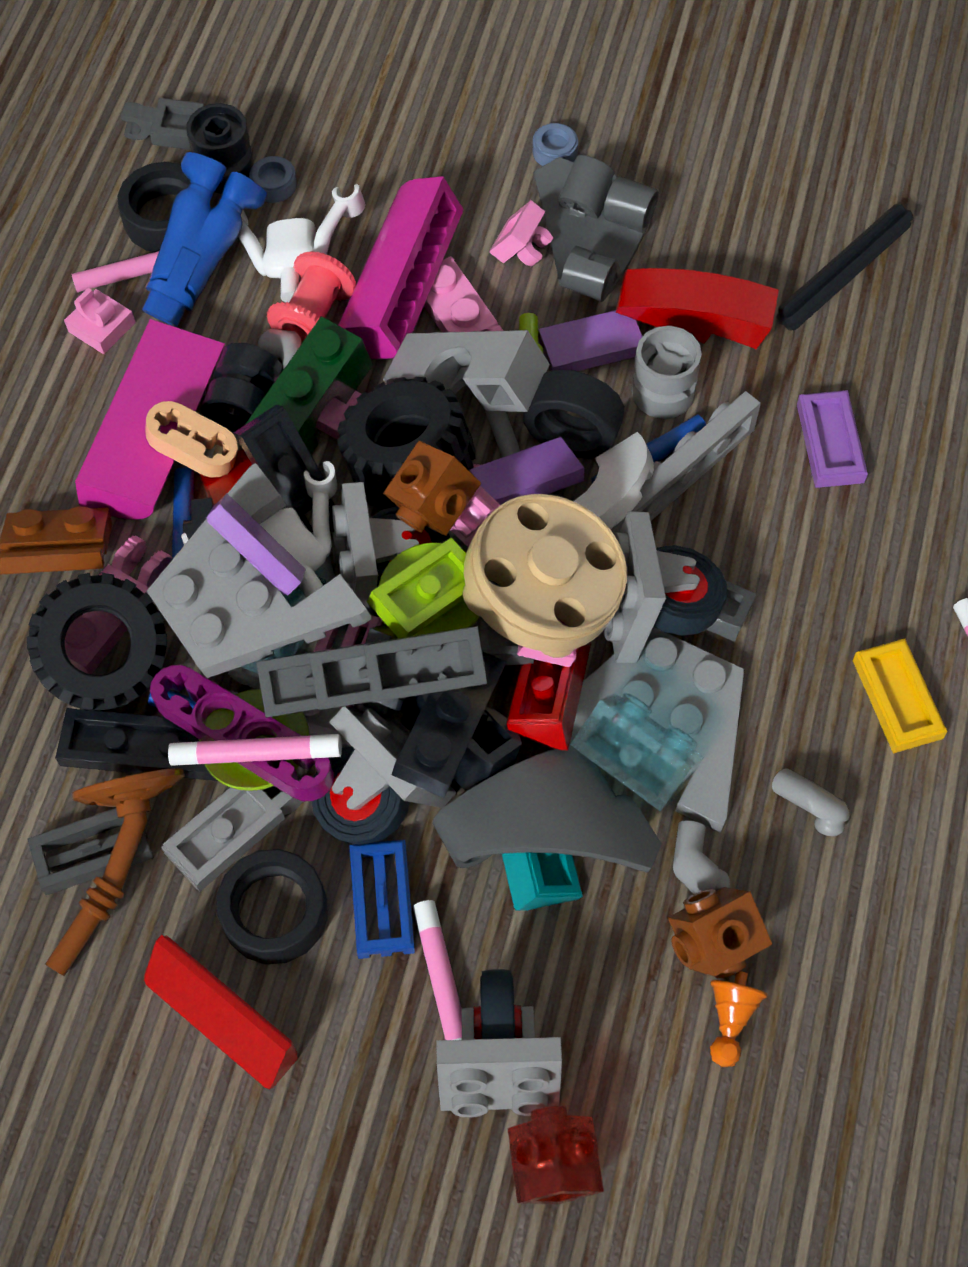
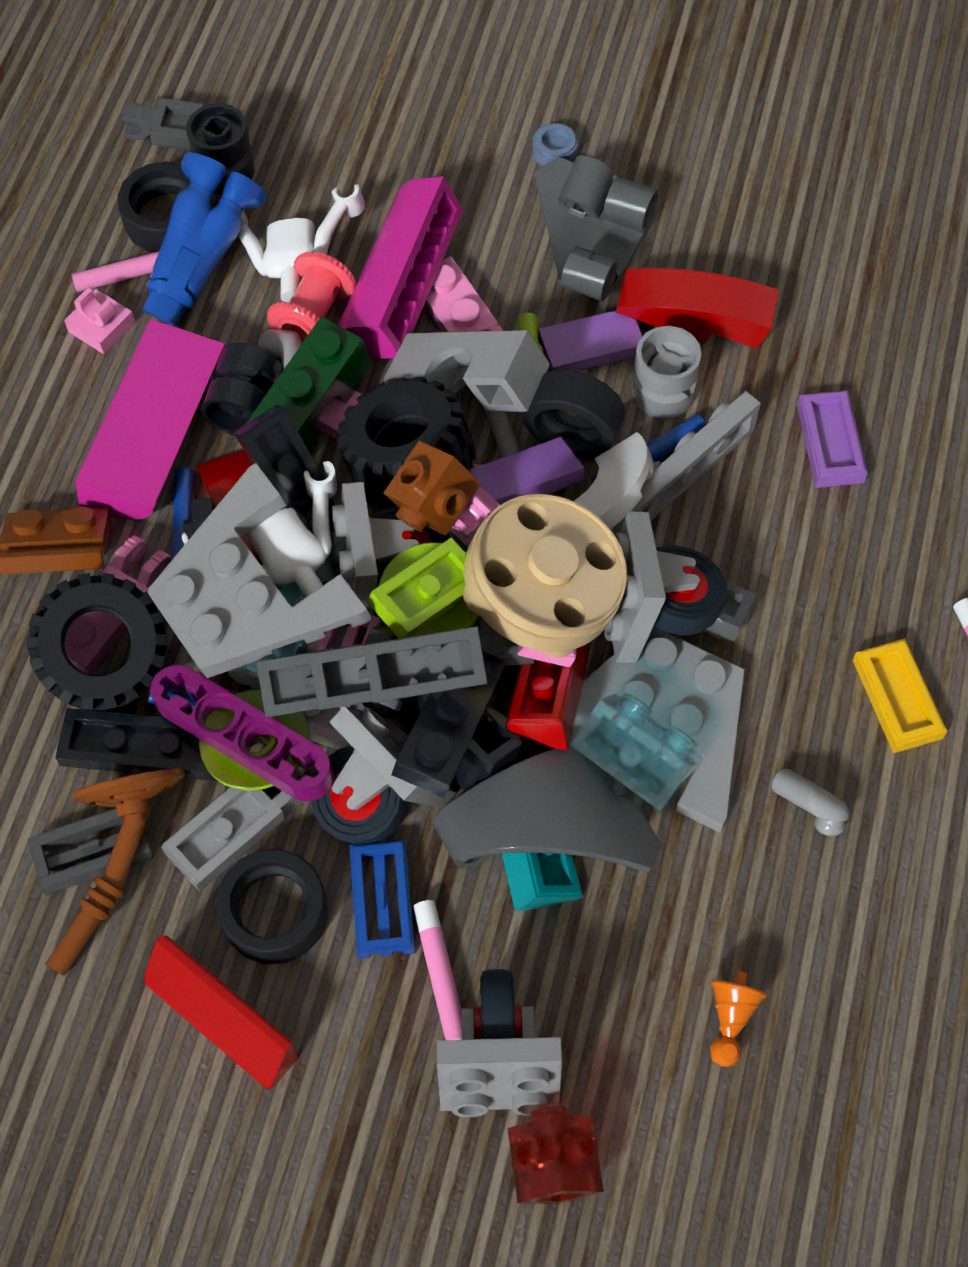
(191, 439): light nougat beam -> none
(255, 749): bright pink bar -> none
(256, 544): medium lavender tile -> none
(275, 176): sand blue tile -> none
(519, 234): bright pink tile -> none
(690, 863): light grey arm -> none
(718, 931): dark orange brick -> none
(844, 267): black axle -> none

